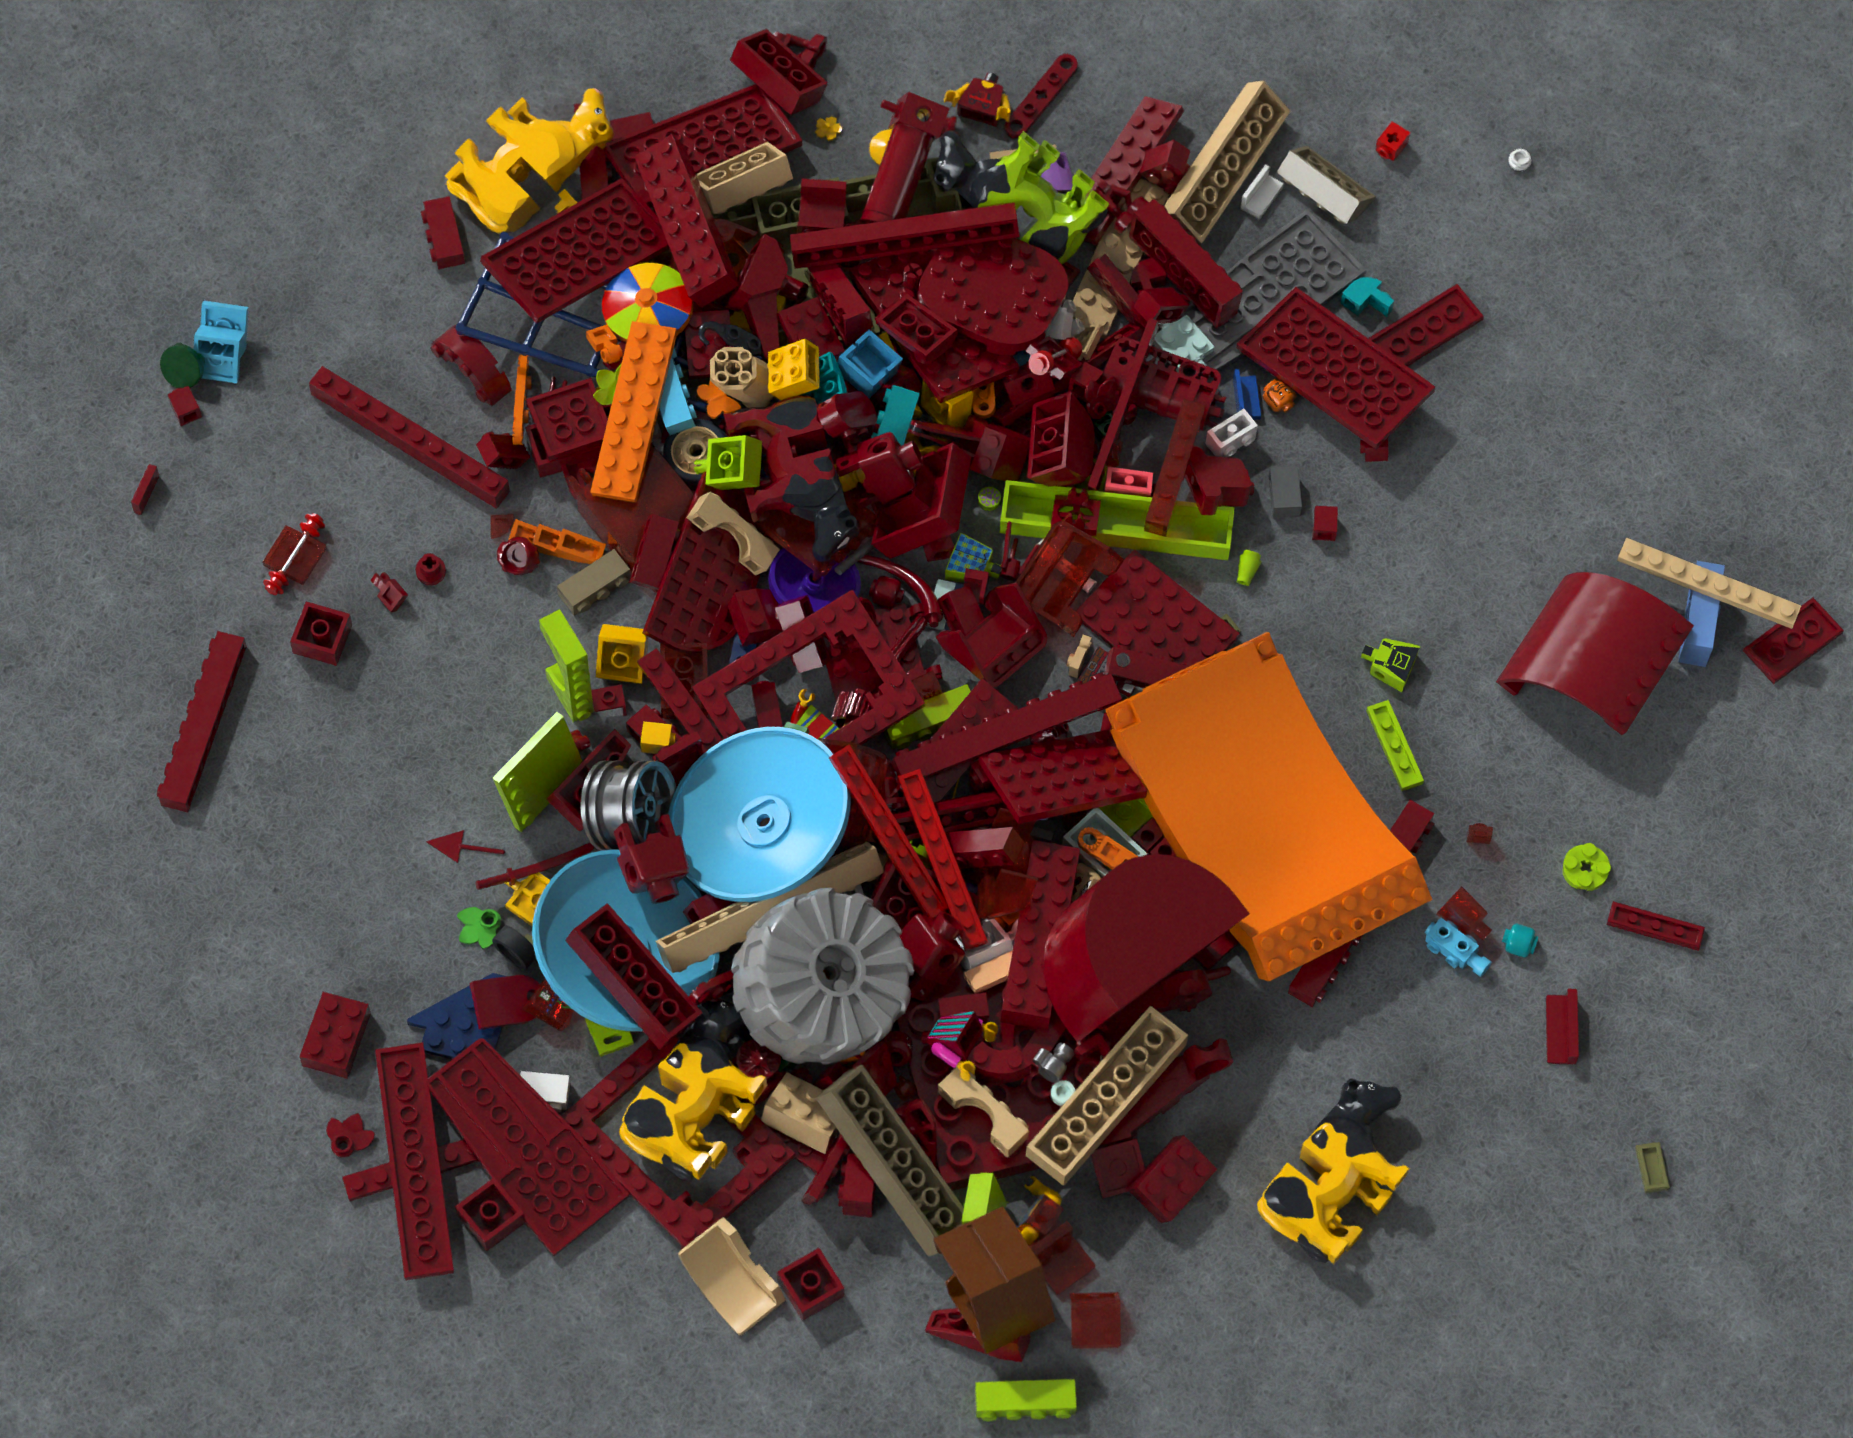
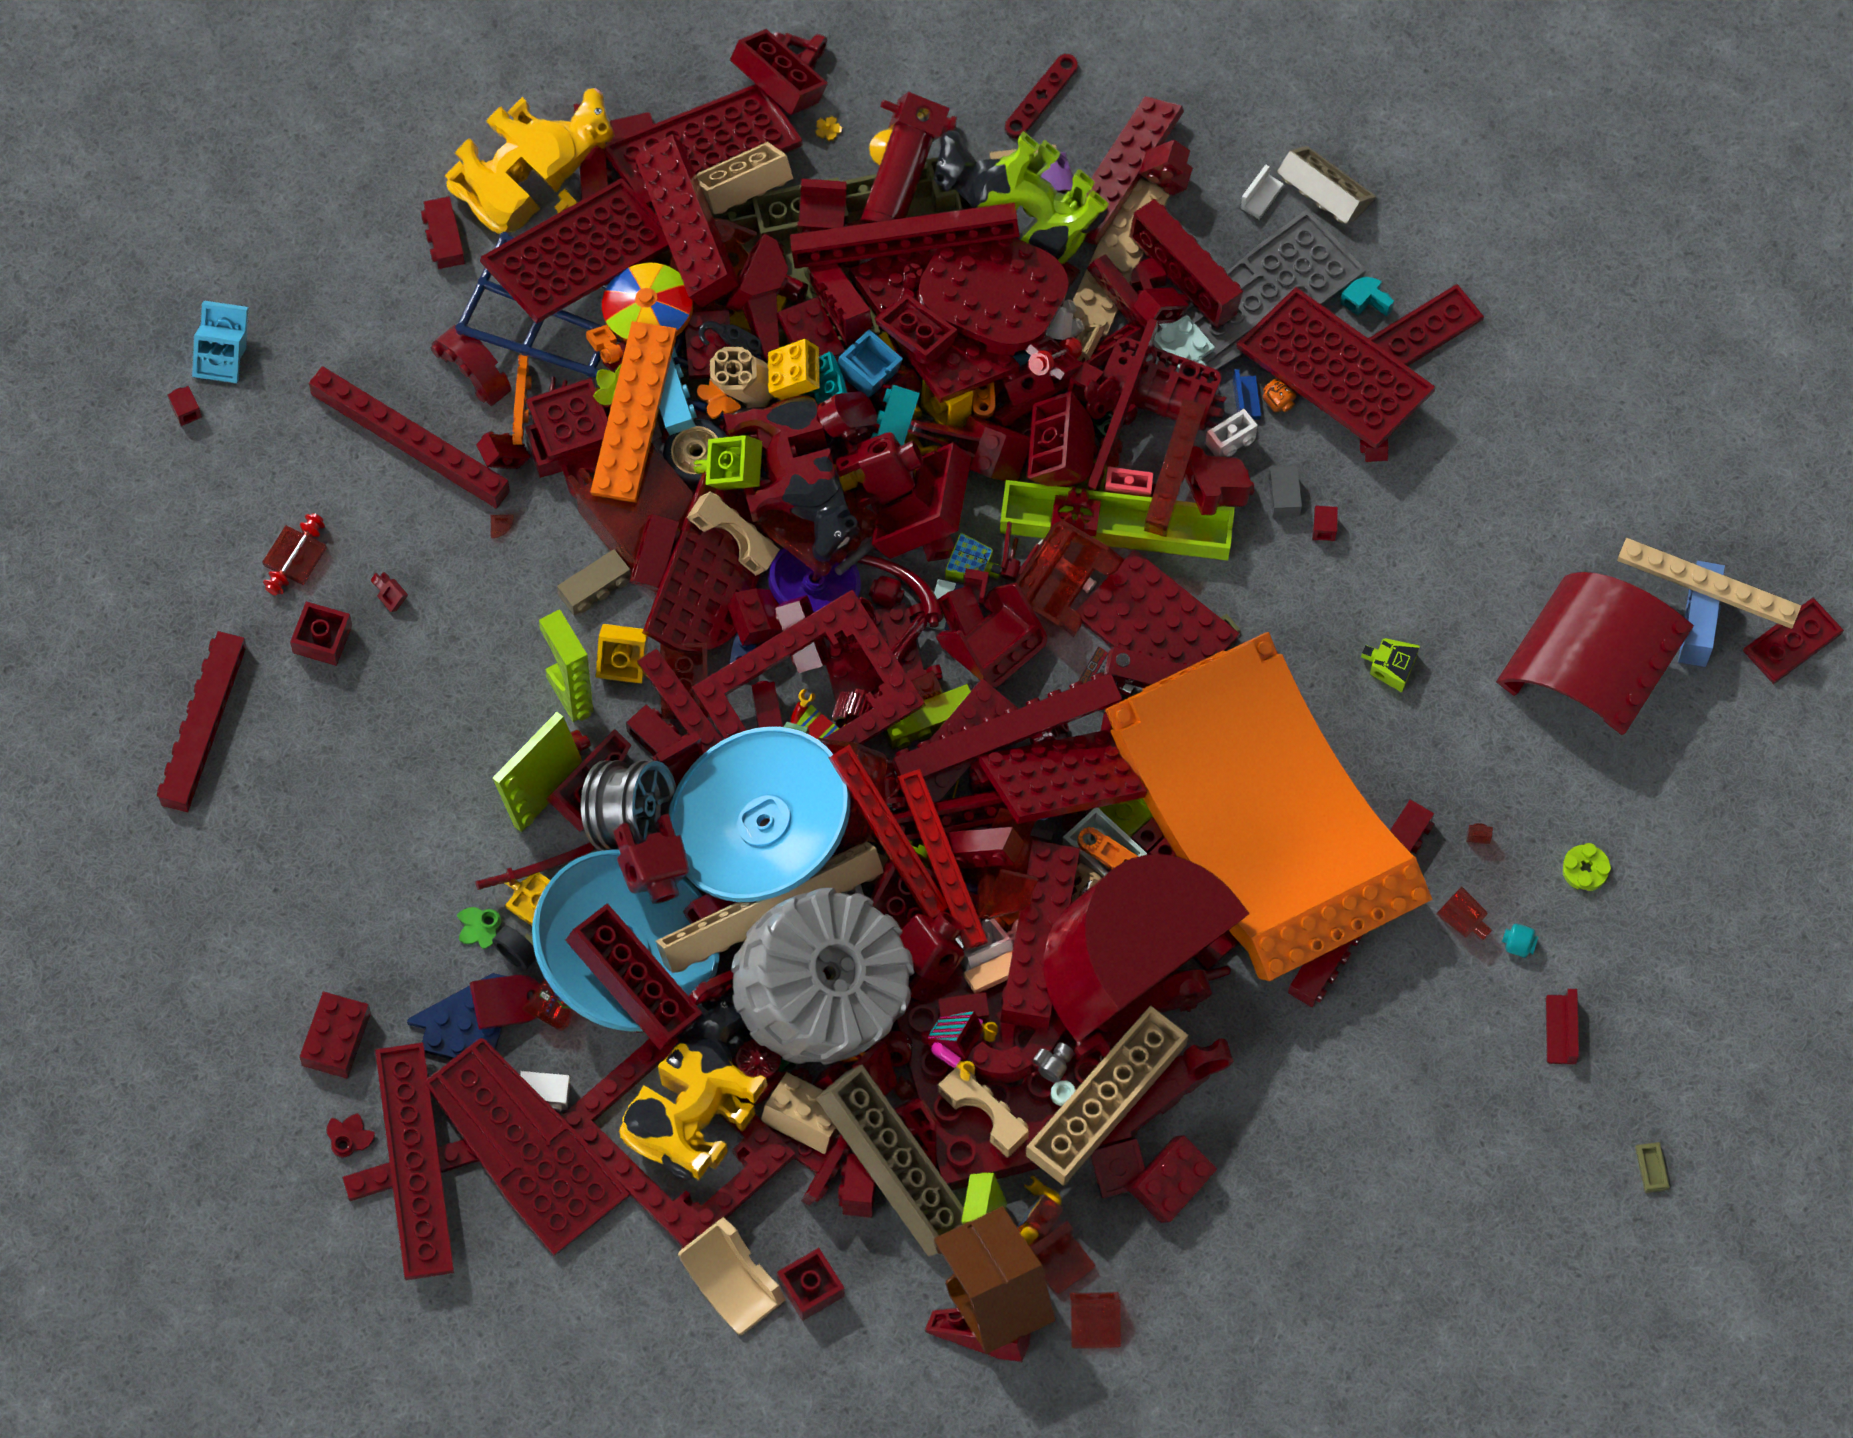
(145, 489): dark red tile -> none
(182, 366): dark green tile -> none
(430, 576): dark red piece -> none
(451, 845): dark red piece -> none
(490, 1214): dark red brick -> none
(518, 556): dark red hair -> none
(560, 544): orange slope -> none
(601, 1034): lime piece -> none
(608, 699): dark red bracket -> none
(656, 736): yellow brick -> none
(981, 100): dark red torso -> none
(989, 498): lime tile -> none
(1025, 1398): lime brick -> none
(1076, 660): tan plate -> none
(1124, 219): dark red piece -> none
(1227, 159): tan brick -> none
(1248, 566): lime cone -> none
(1349, 1166): yellow animal -> none
(1392, 141): red brick -> none
(1395, 745): lime plate -> none
(1449, 943): medium azure brick -> none
(1519, 159): white plate -> none
(1655, 926): dark red tile -> none

